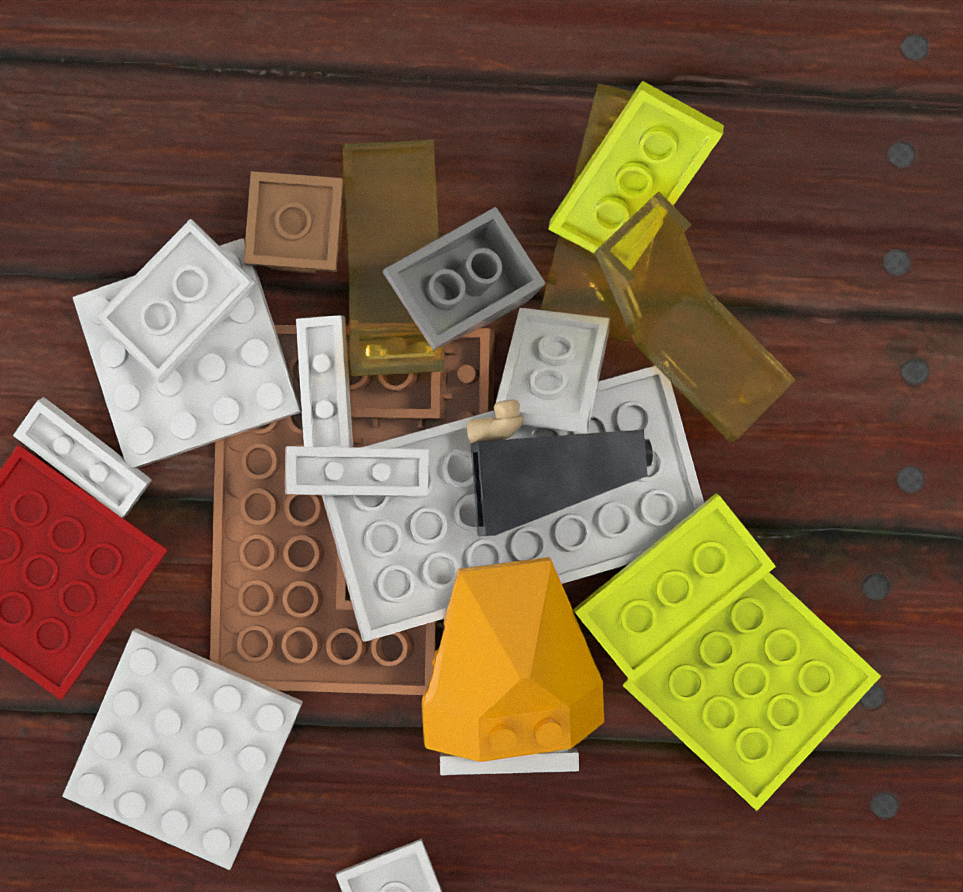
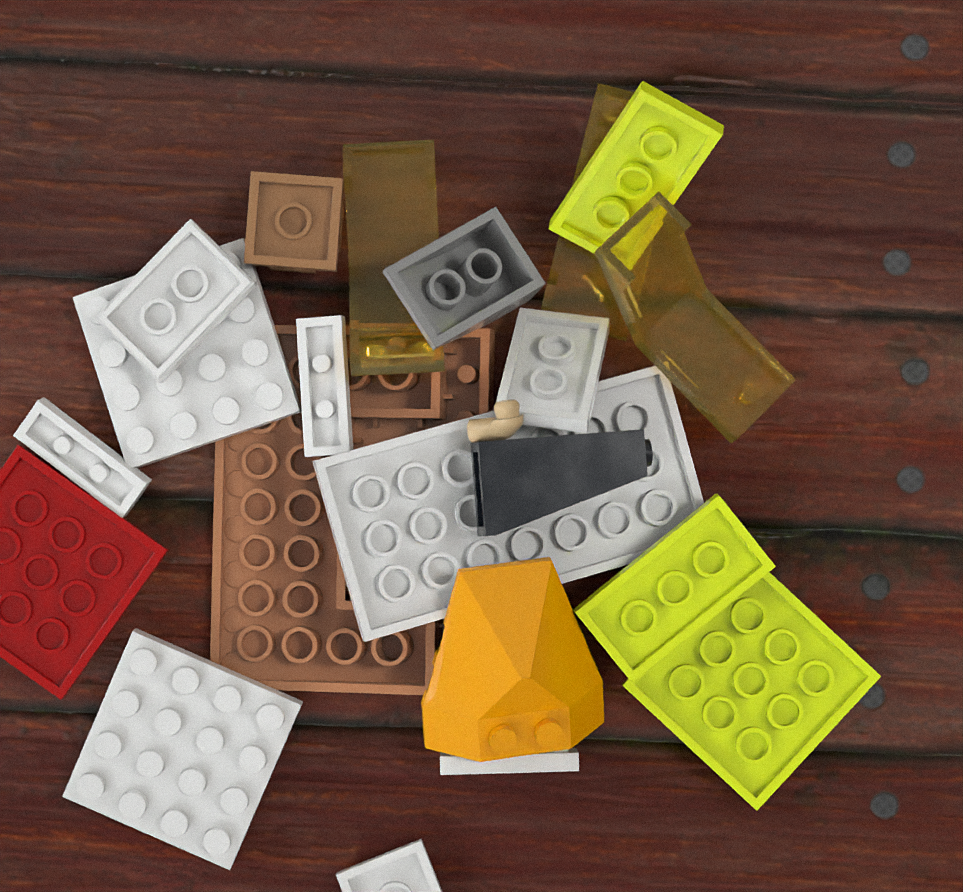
(356, 471): white plate -> none

